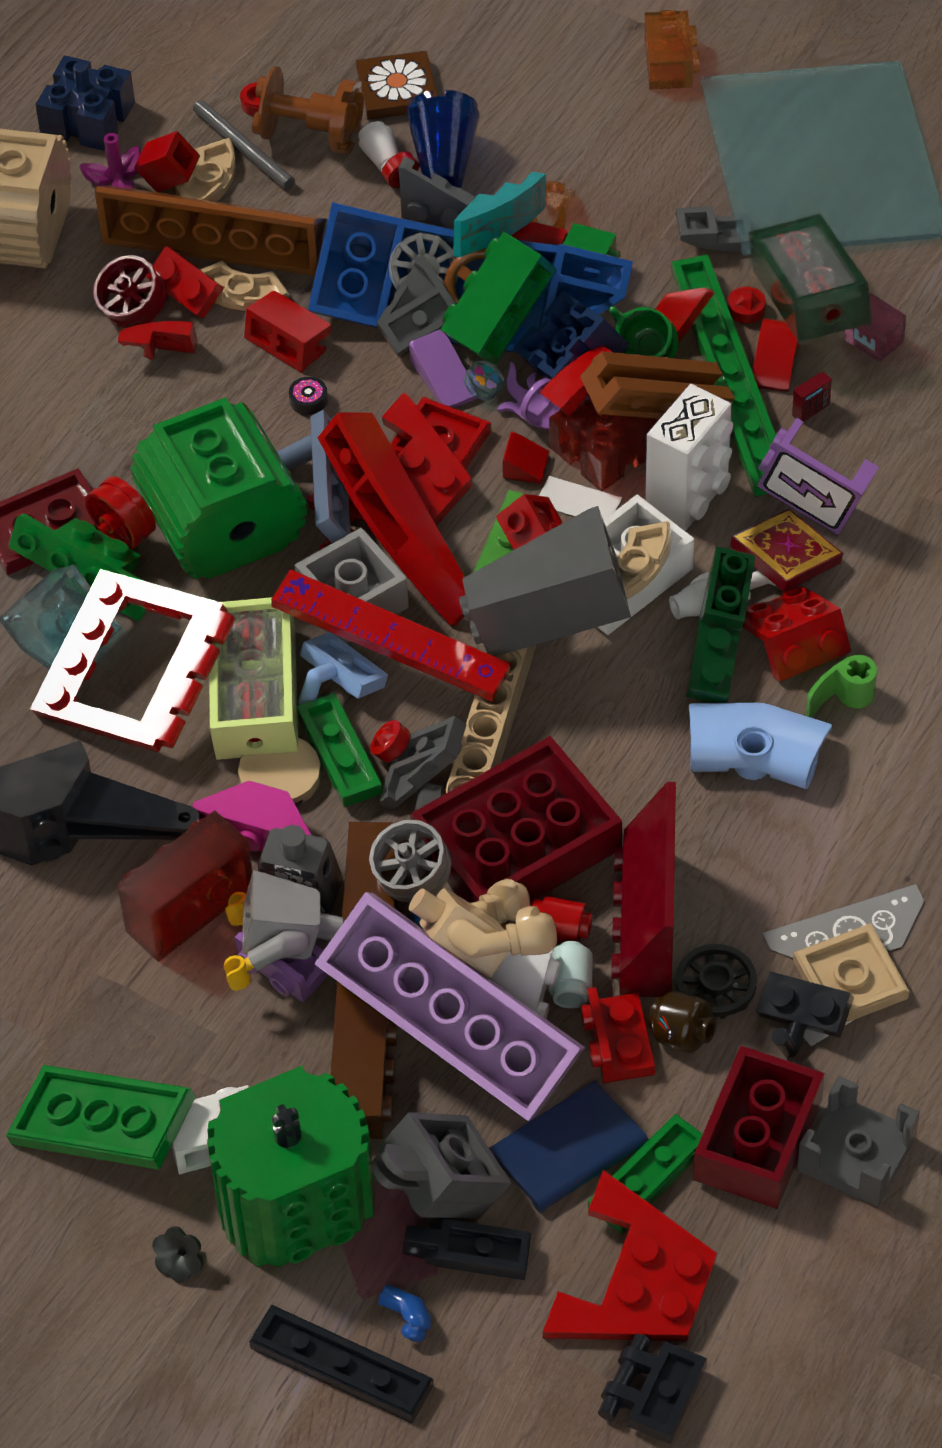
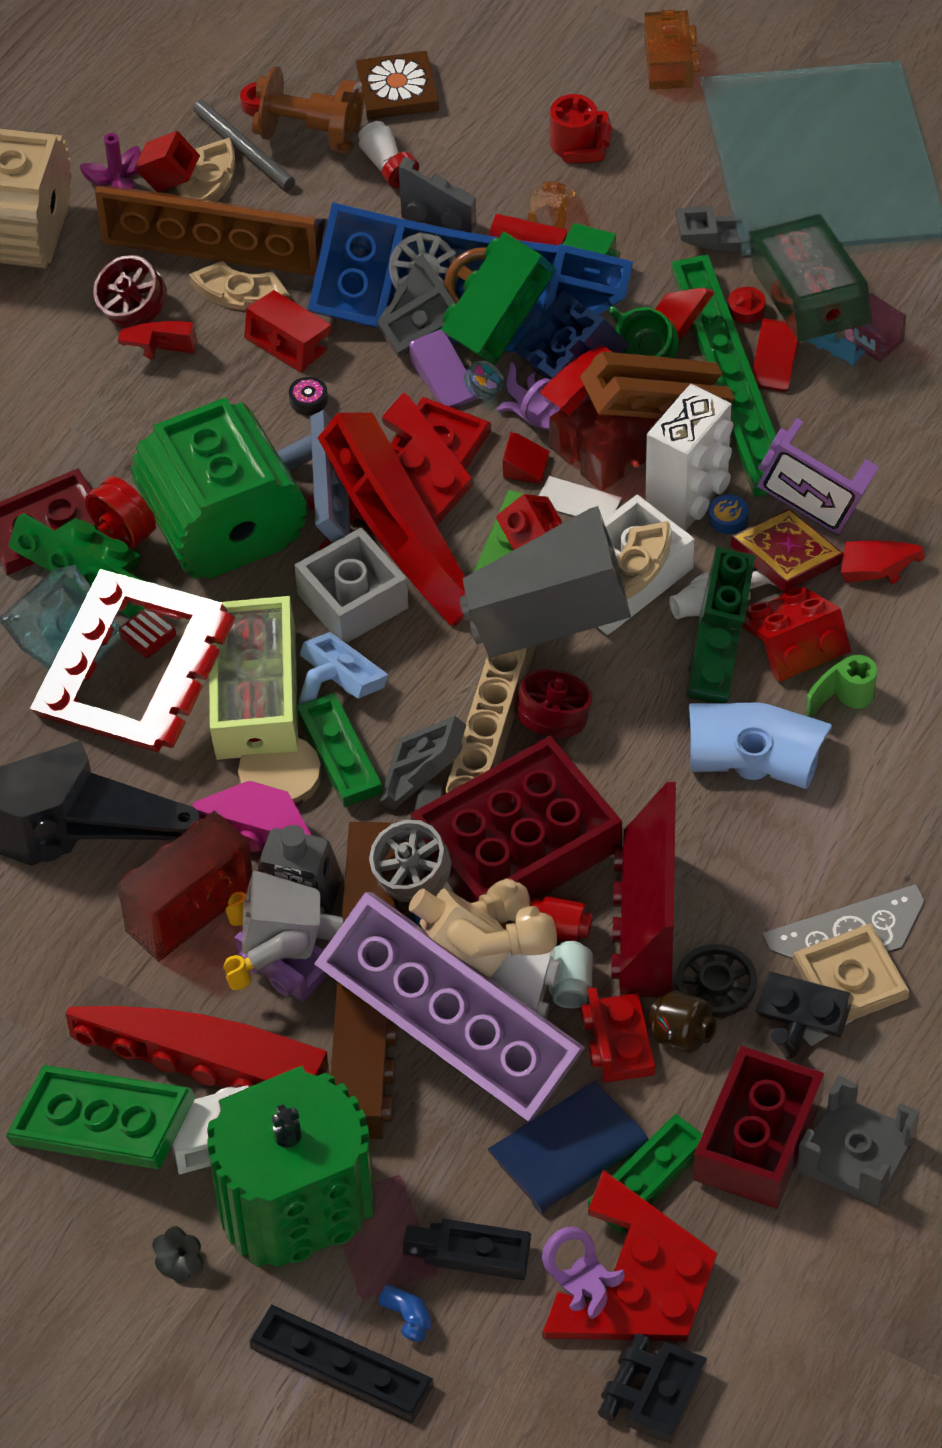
(85, 101): dark blue brick -> none
(147, 632): none -> red tile
(187, 282): red plate -> none
(194, 1044): none -> red slope
(390, 741): red tile -> none
(391, 635): red tile -> none
(440, 1166): dark grey brick -> none
(443, 133): clear blue cone -> none
(505, 211): teal slope -> none
(553, 703): none -> dark red wheel
(575, 129): none -> red piece
(586, 1274): none -> medium lavender piece
(728, 514): none -> blue tile
(811, 396): dark red tile -> none
(841, 347): none -> dark azure piece
(878, 559): none -> red slope

